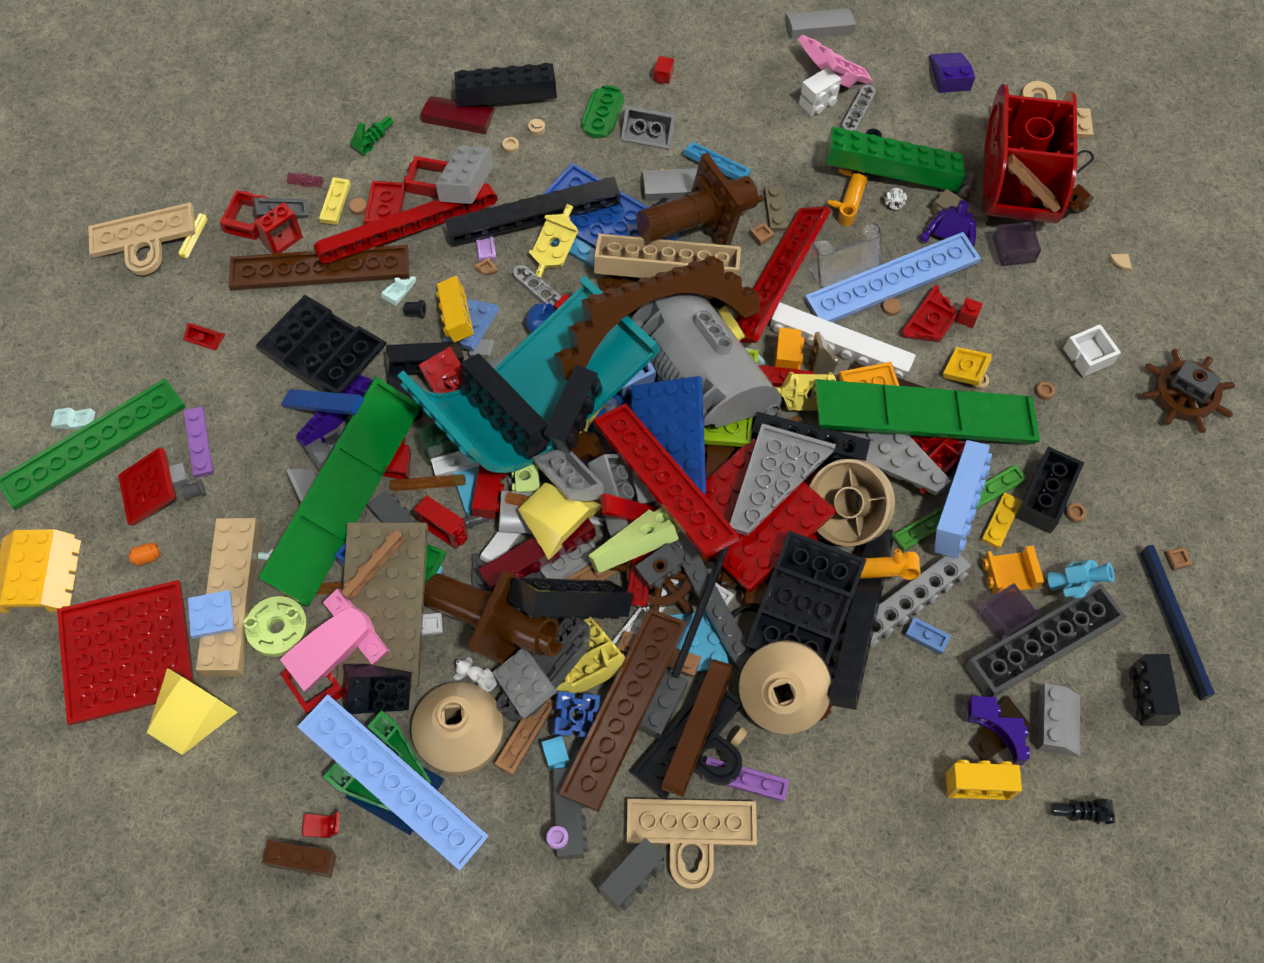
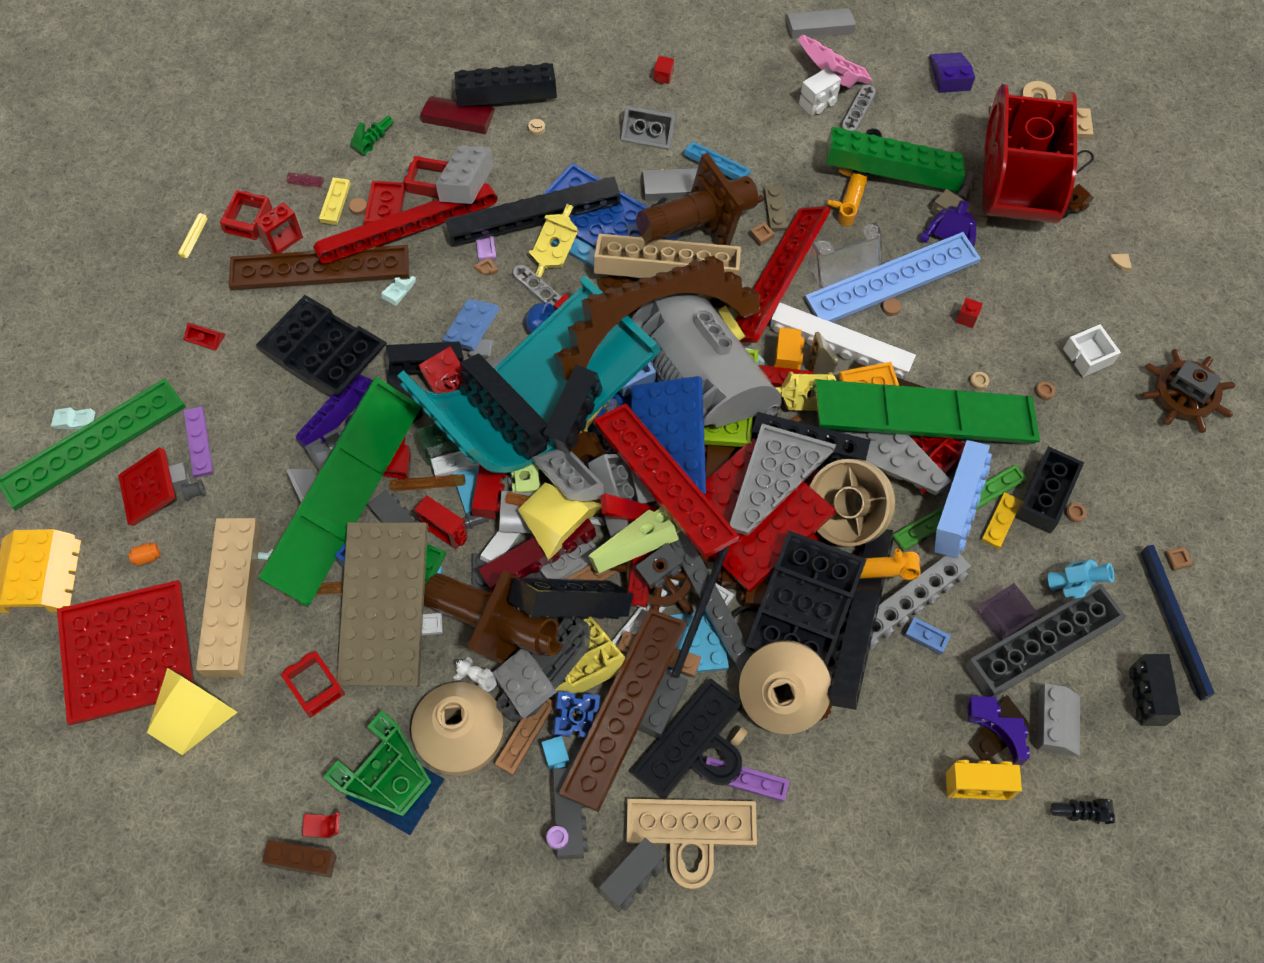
(139, 231): tan plate -> none
(211, 614): light blue plate -> none
(259, 628): yellowish green piece -> none
(265, 205): dark grey plate -> none
(322, 401): blue tile -> none
(334, 642): bright pink slope -> none
(375, 689): black slope -> none
(377, 561): medium nougat plate -> none
(393, 782): light blue plate -> none
(415, 308): black bush -> none
(454, 309): yellow brick -> none
(510, 145): tan tile -> none
(602, 112): green tile -> none
(697, 728): reddish brown beam -> none
(895, 198): white gear -> none
(932, 318): red wing -> none
(967, 366): yellow plate -> none
(1013, 568): light orange panel -> none
(1016, 243): clear purple piece -> none
(1036, 187): medium nougat plate -> none

